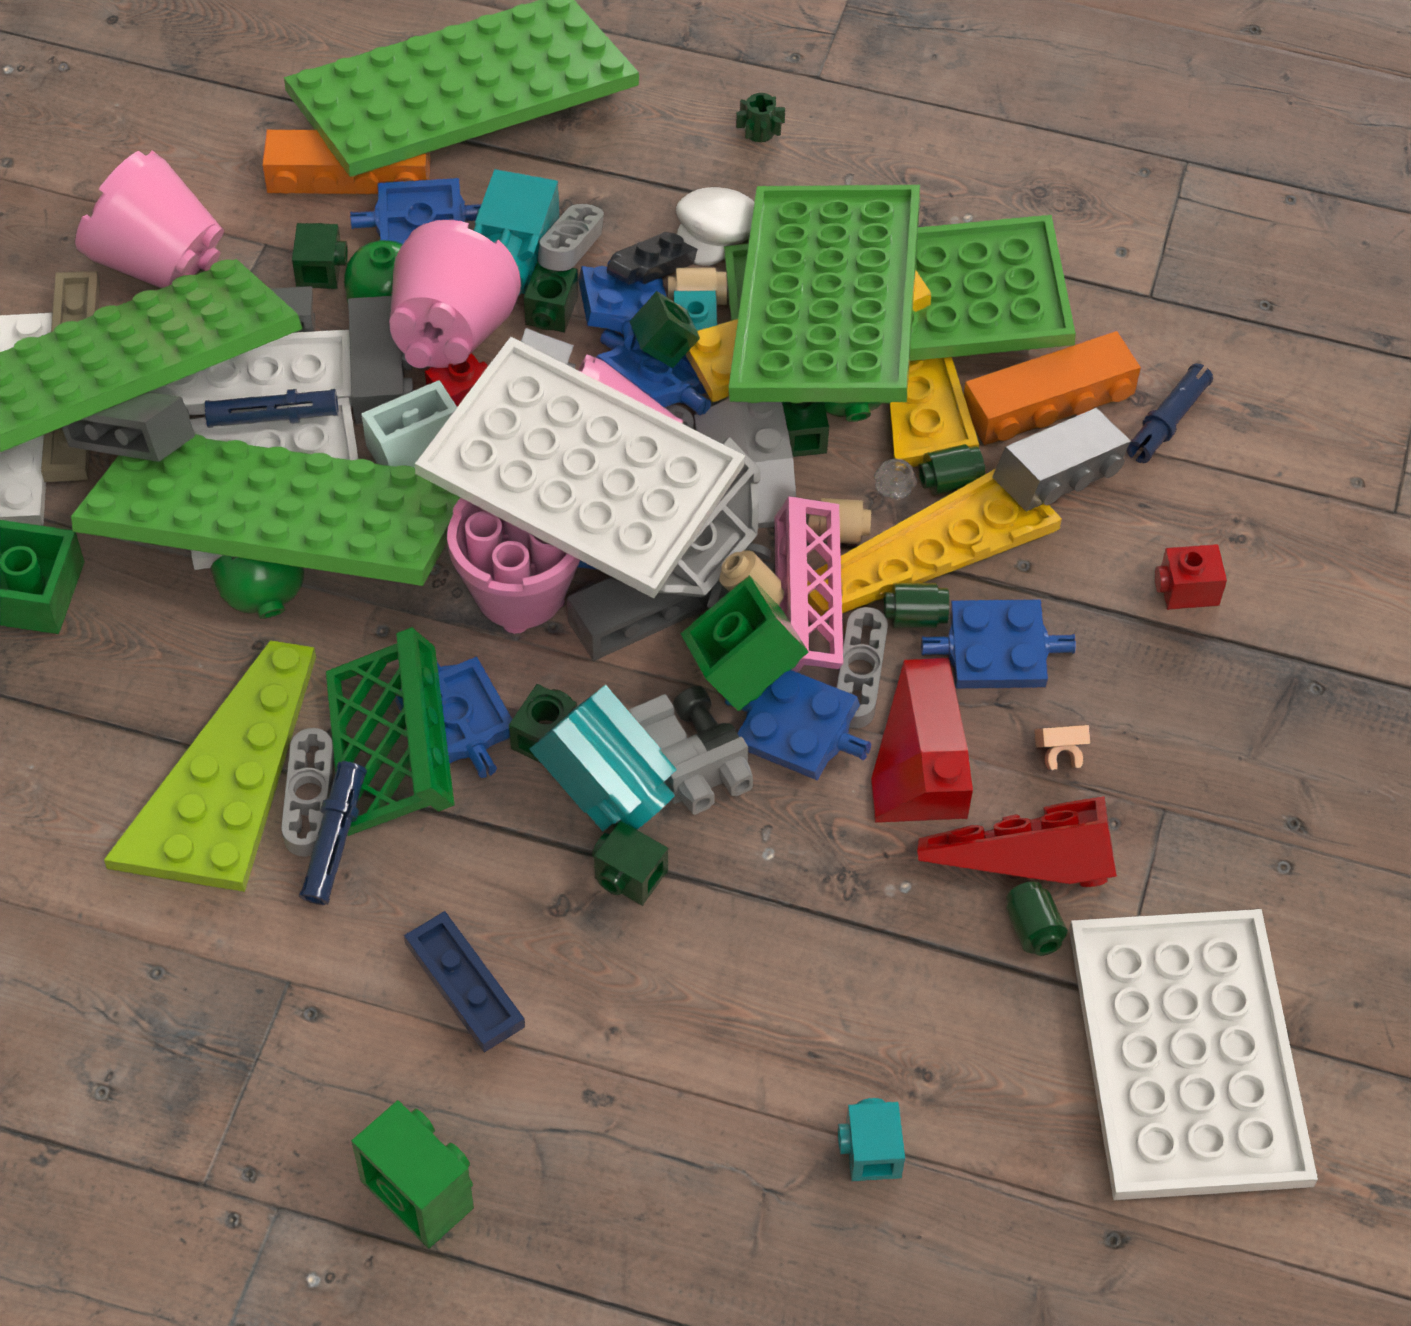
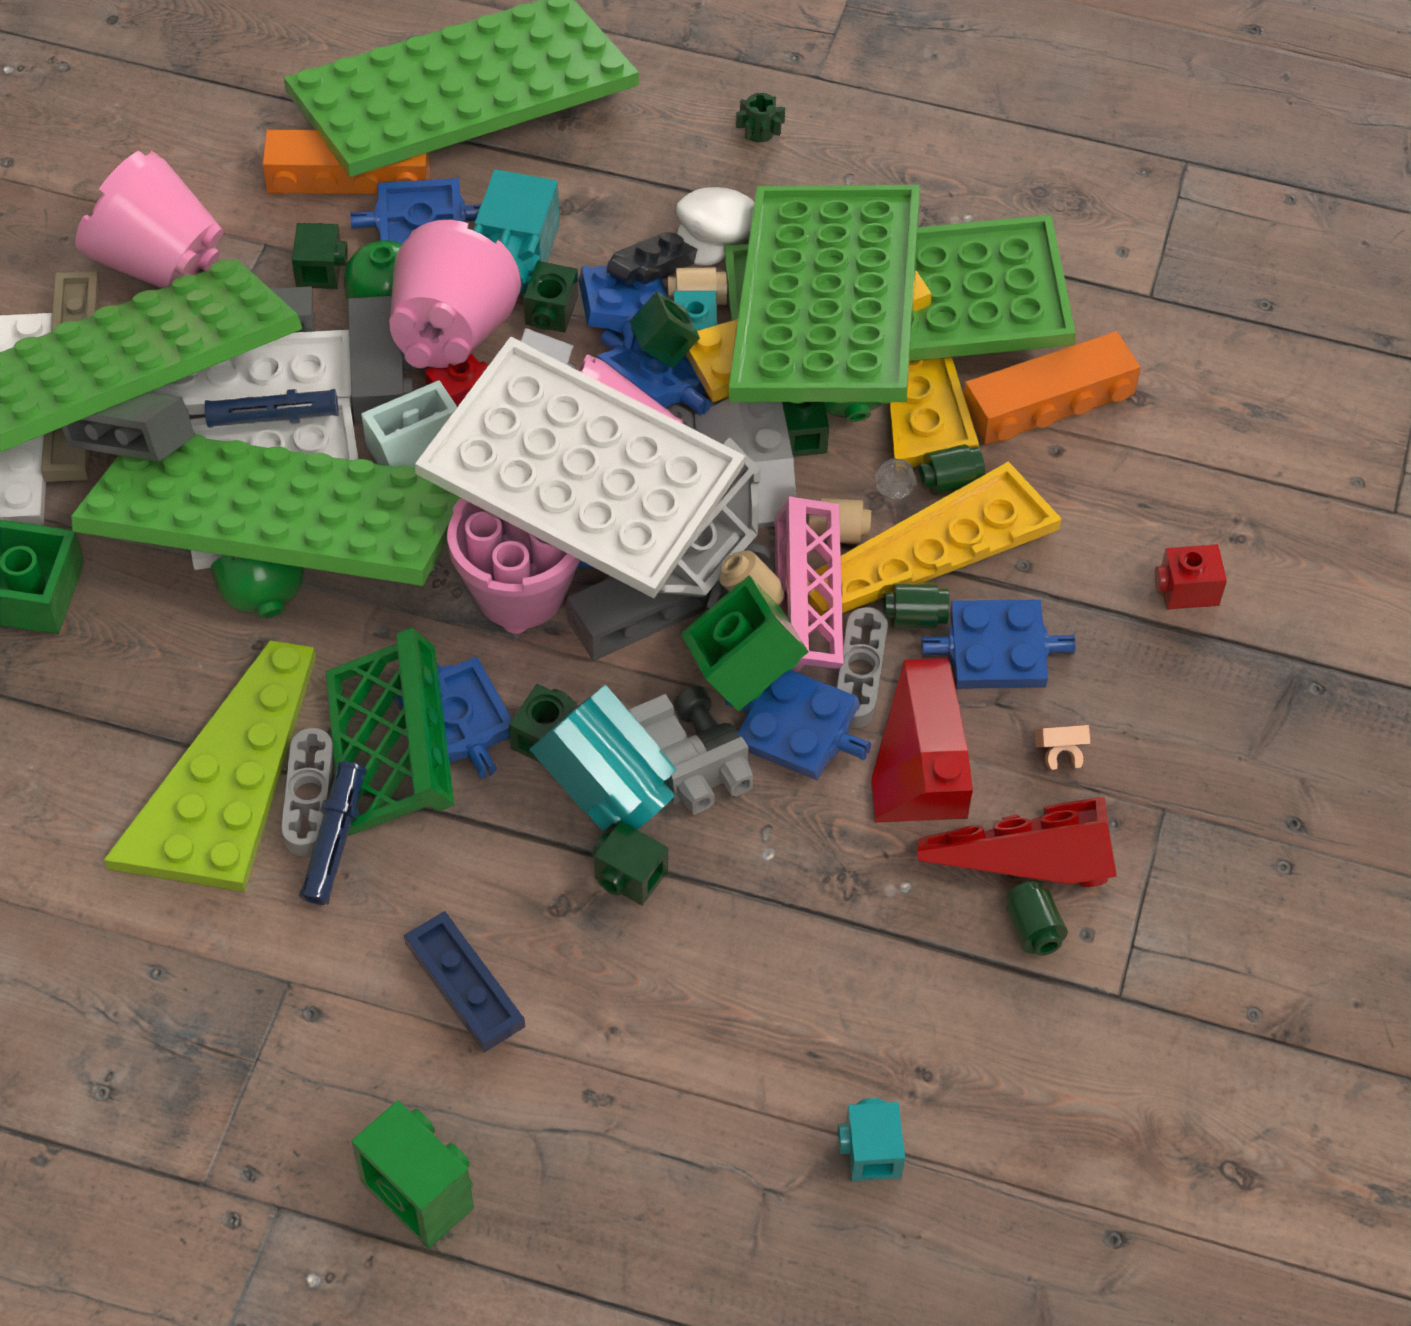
(570, 237): light grey beam -> none
(1061, 459): brick -> none
(1161, 423): dark blue pin -> none
(1190, 1055): white plate -> none

